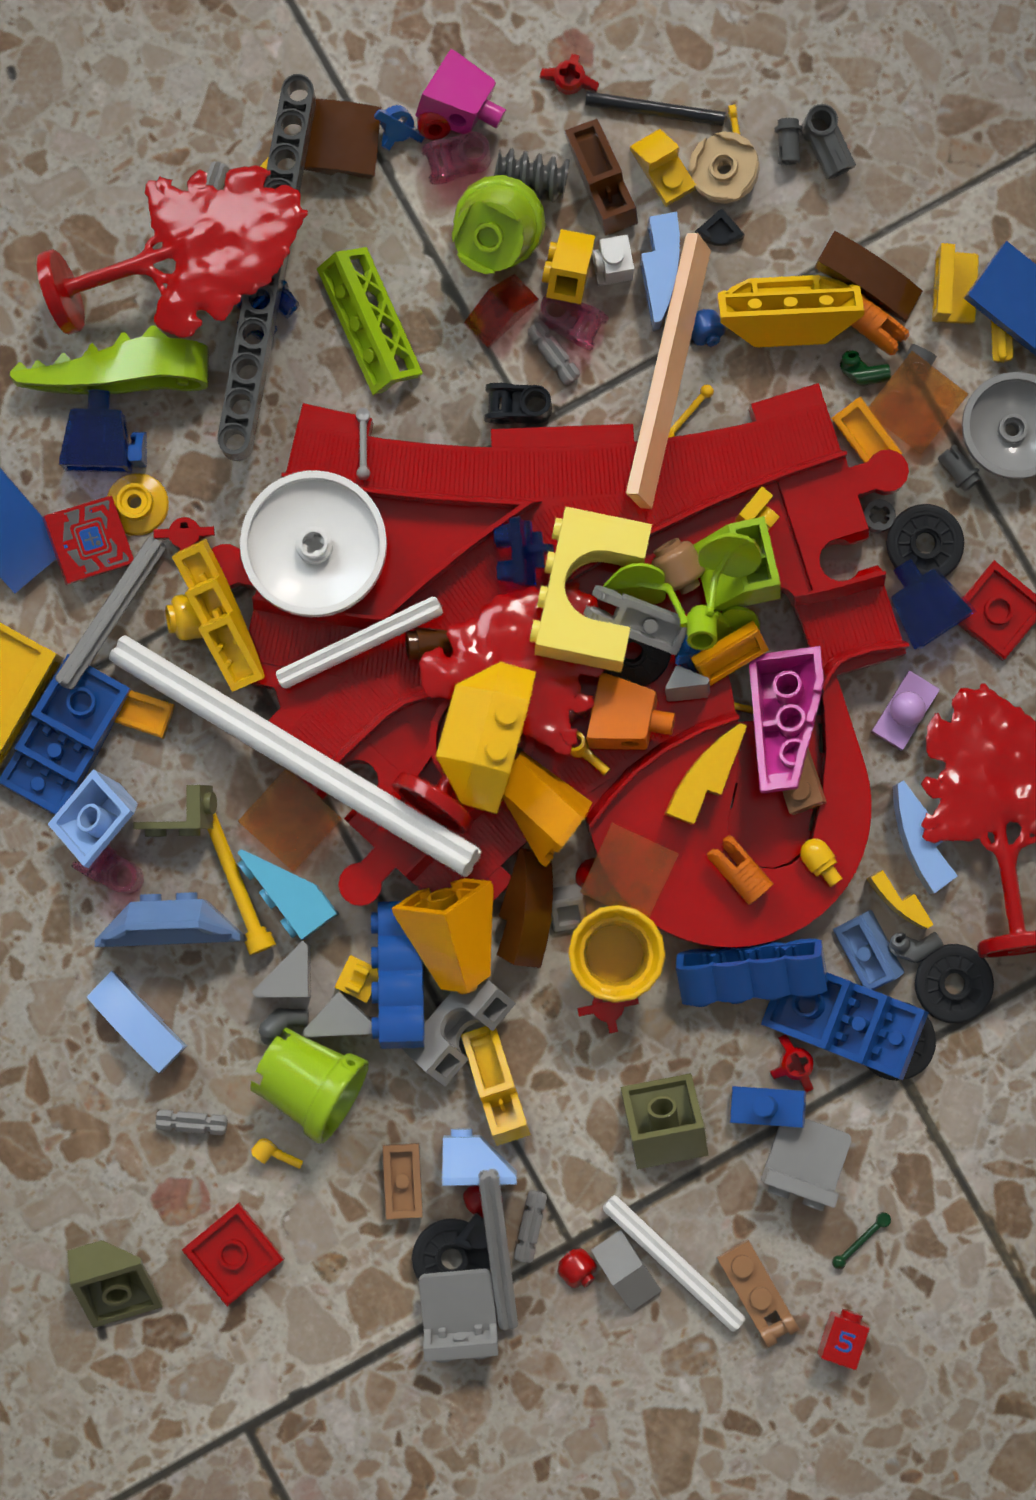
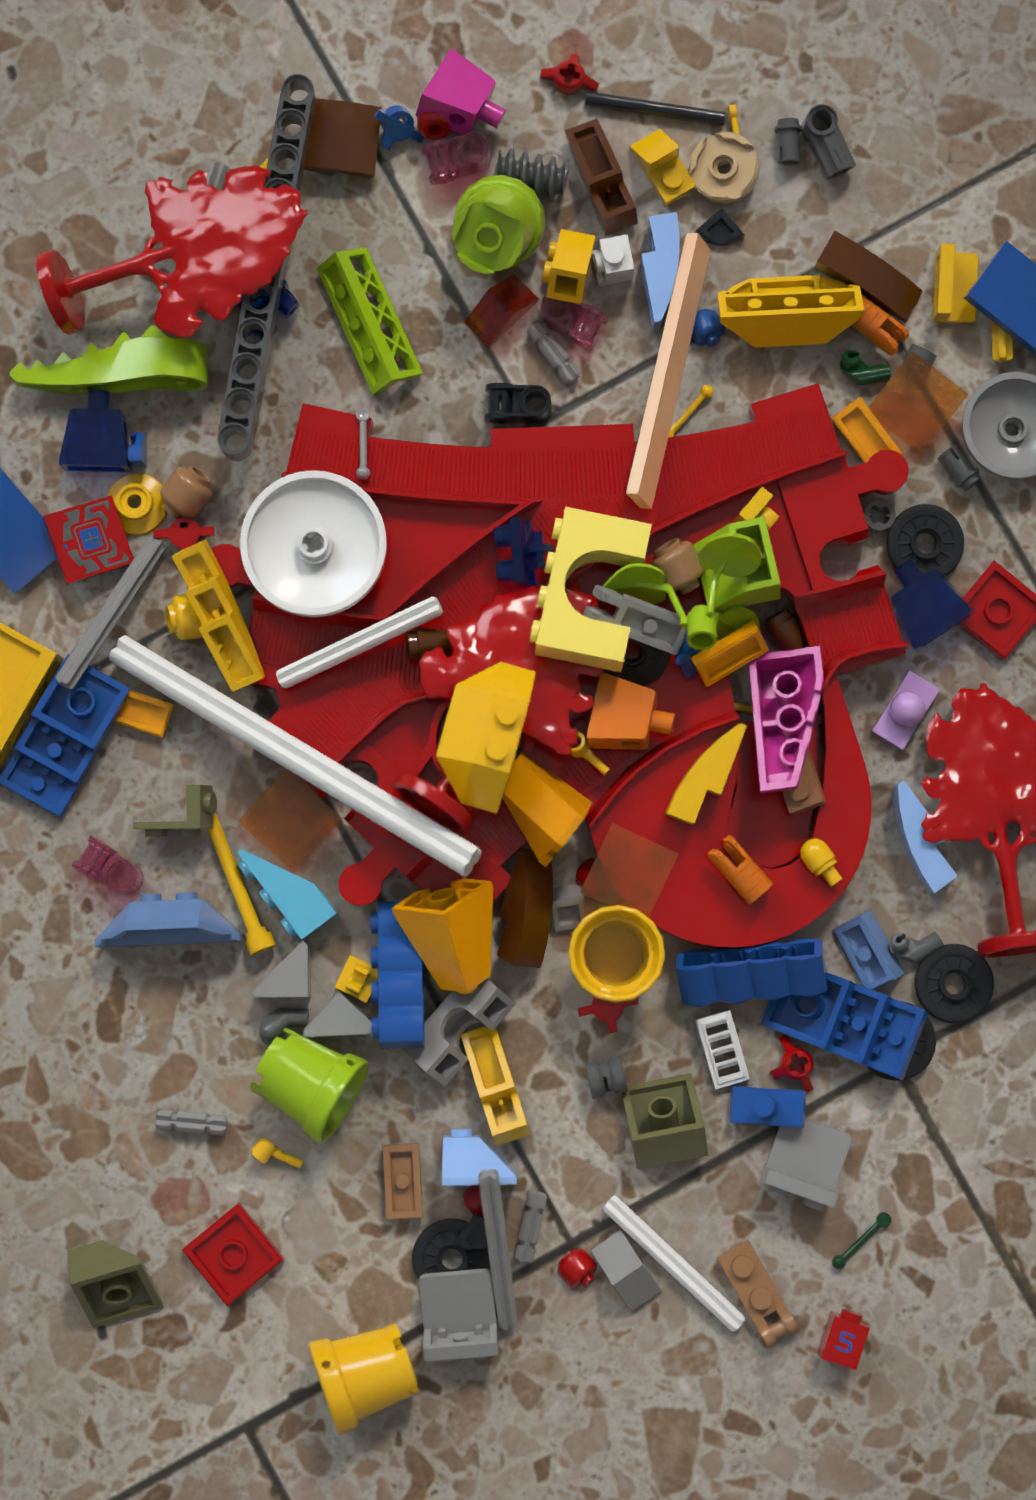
(93, 816): light blue slope -> none
(136, 1022): light blue slope -> none
(186, 492): none -> medium nougat head
(363, 1374): none -> yellow piece
(614, 1080): none -> dark grey wheel
(686, 685): light grey slope -> none
(711, 1021): none -> white slope
(784, 630): none -> reddish brown cone
(908, 907): yellow slope -> none

